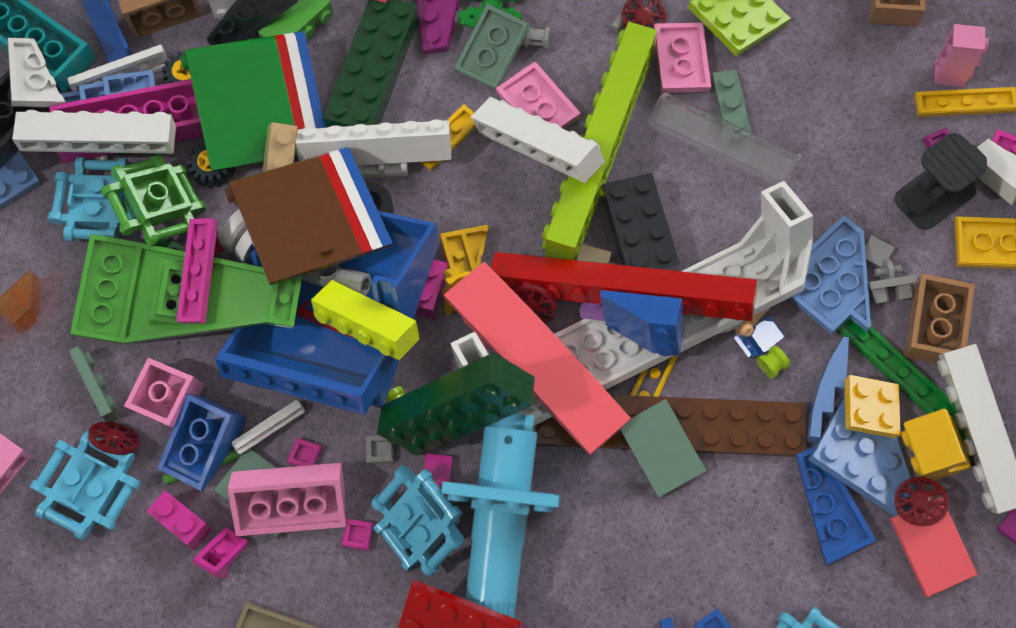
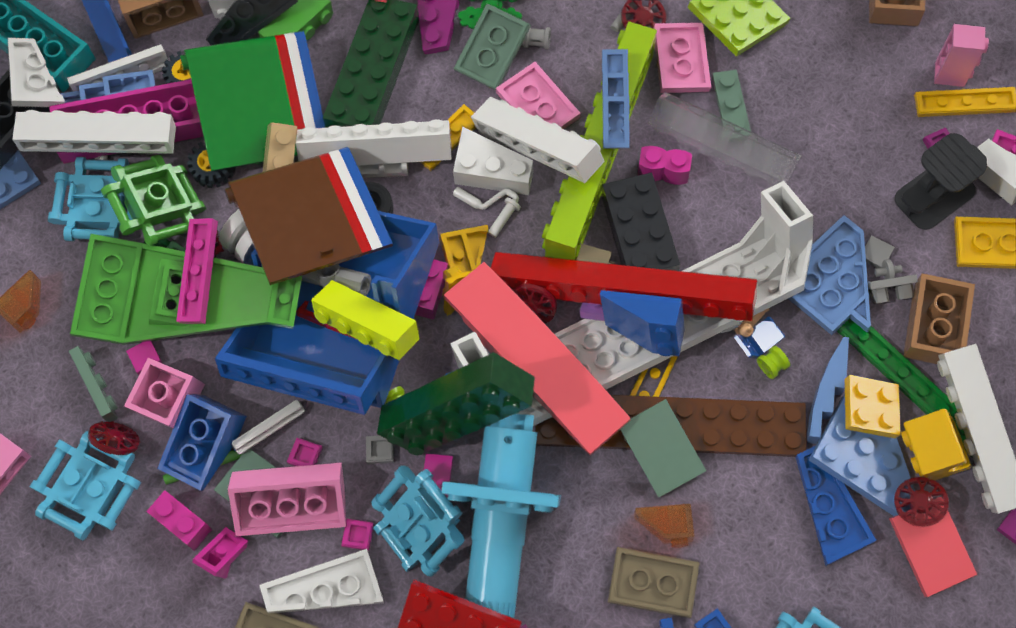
(140, 354): none -> dark pink tile
(327, 585): none -> white wing
(491, 165): none -> white wedge
(511, 206): none -> white piece
(615, 98): none -> medium blue slope
(653, 582): none -> dark tan tile
(668, 523): none -> clear orange slope
(670, 165): none -> dark pink brick

